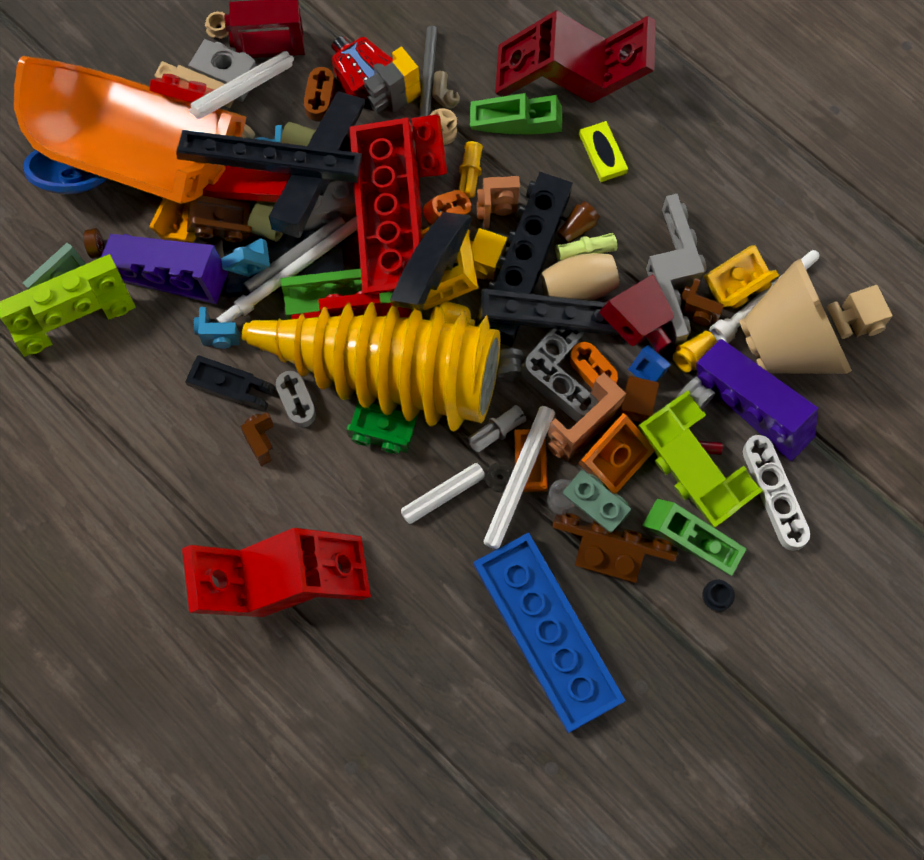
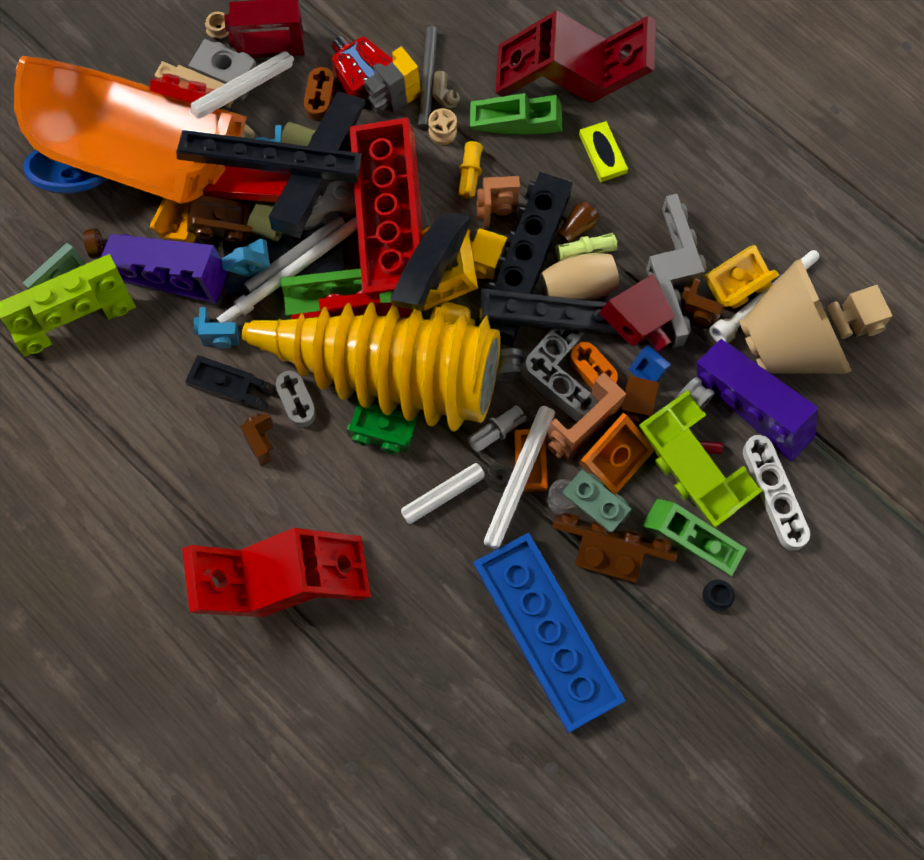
(429, 145): red bracket -> none
(445, 203): orange beam -> none
(693, 350): yellow cone -> none

